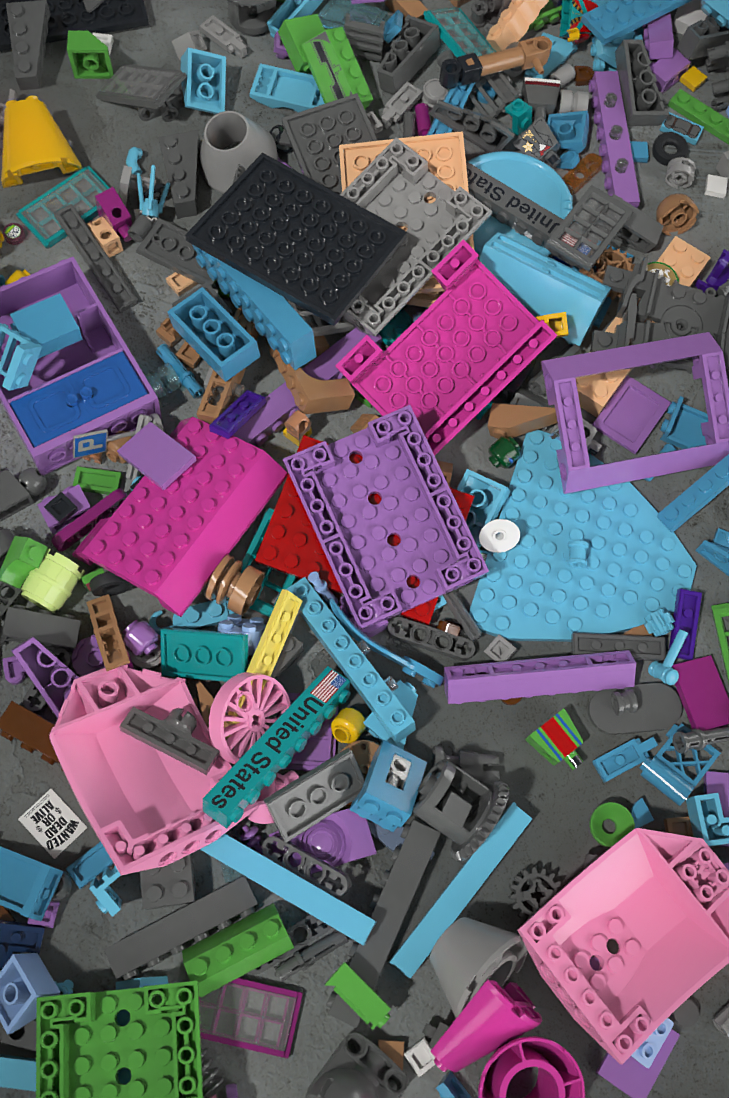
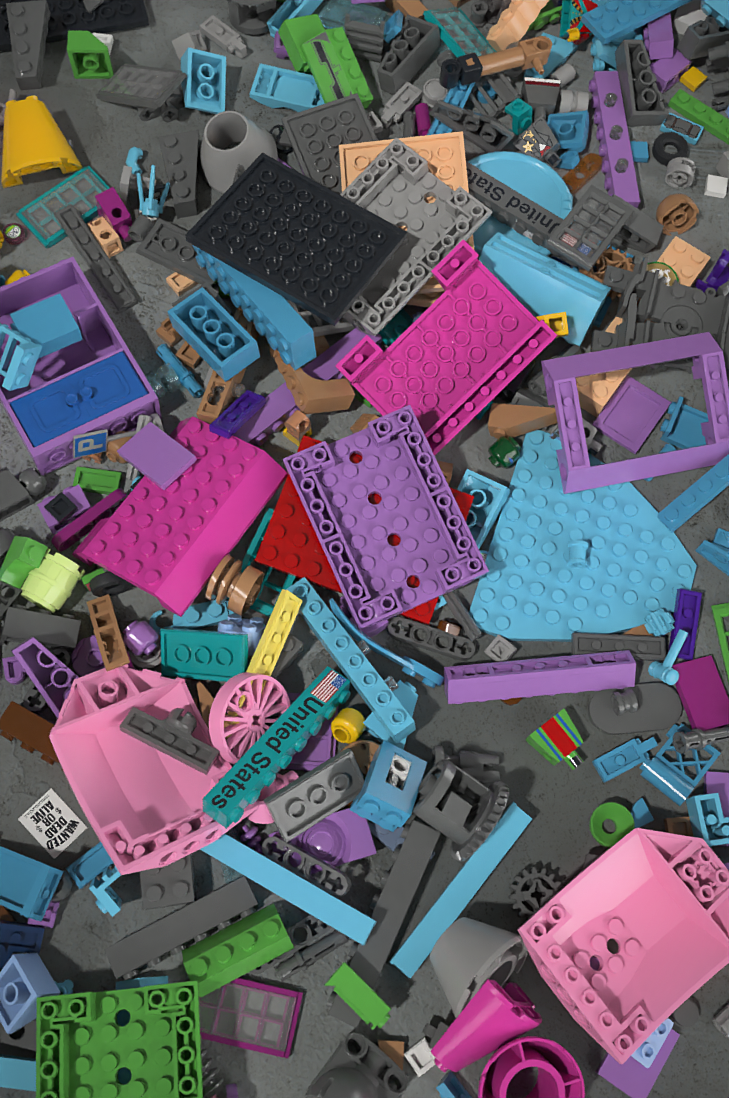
(321, 587): light blue piece -> none
(499, 535): white piece -> none
(583, 75): reddish brown tile -> none

